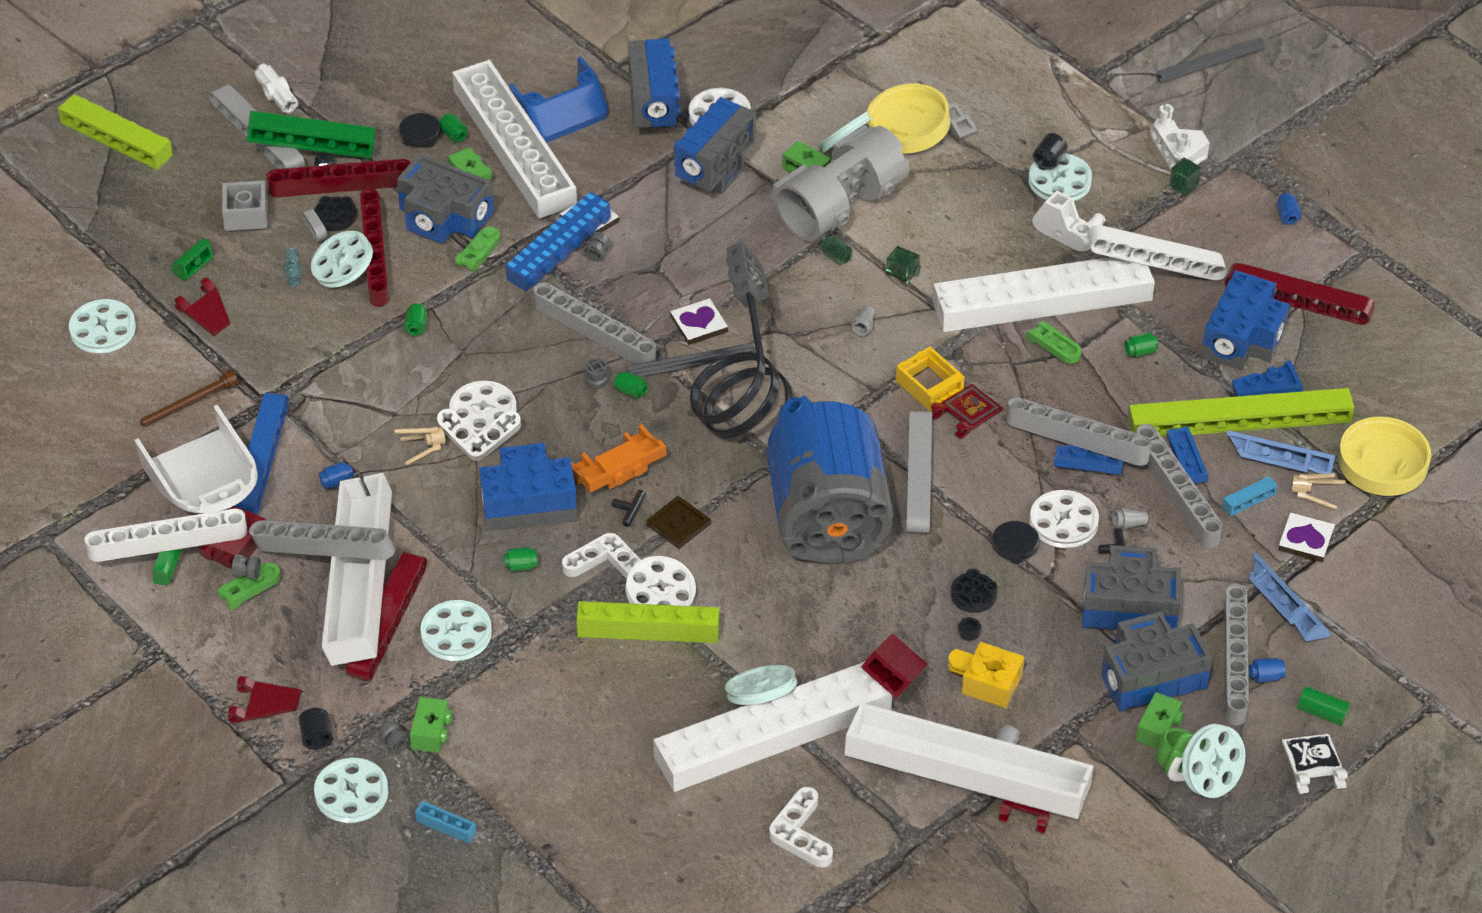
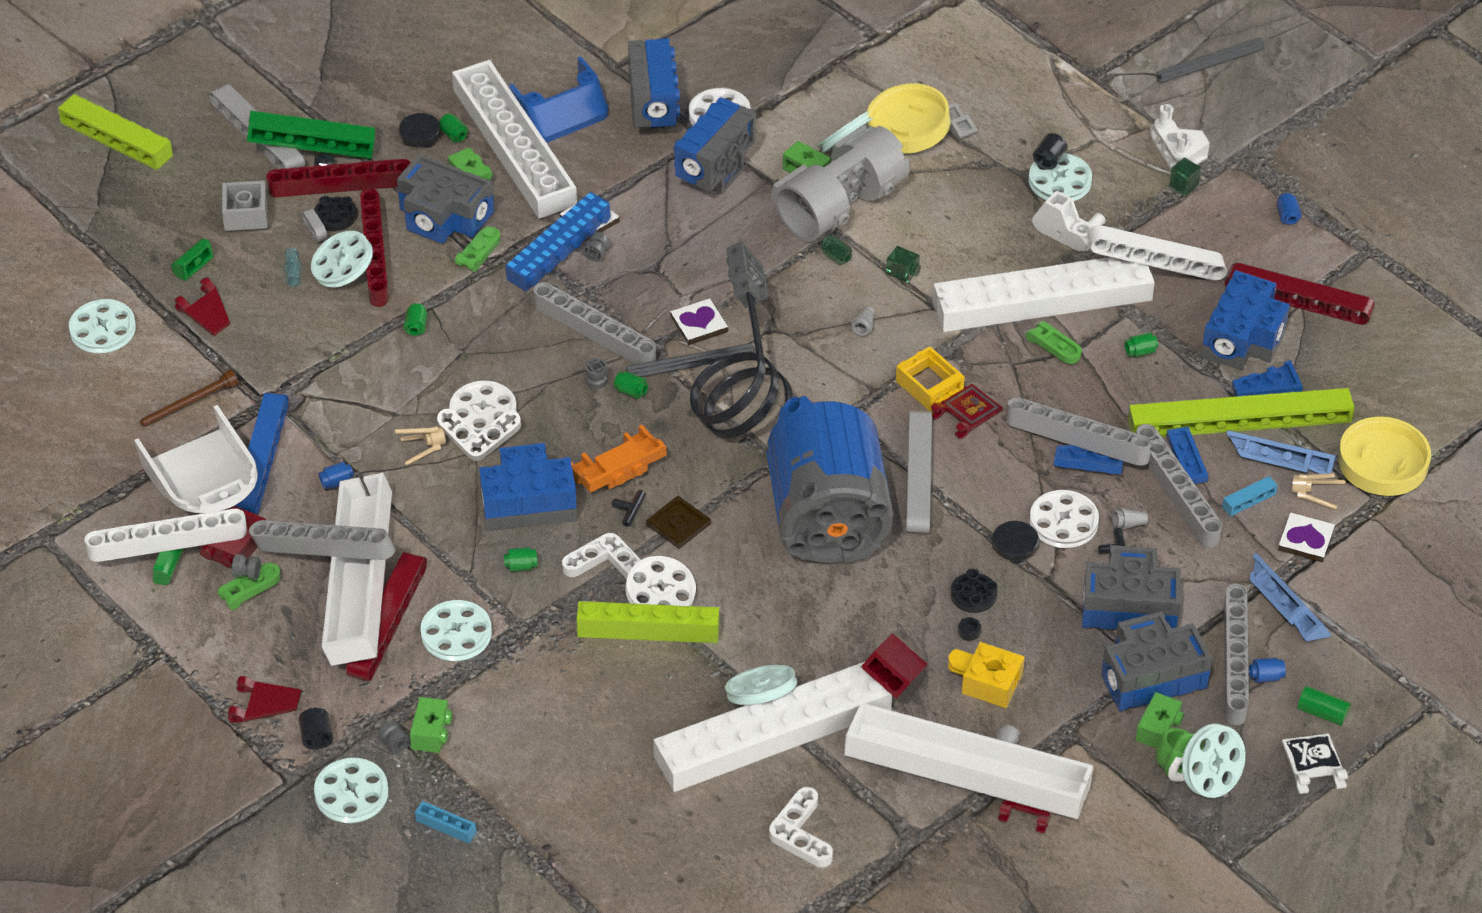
(276, 88): white piece -> none

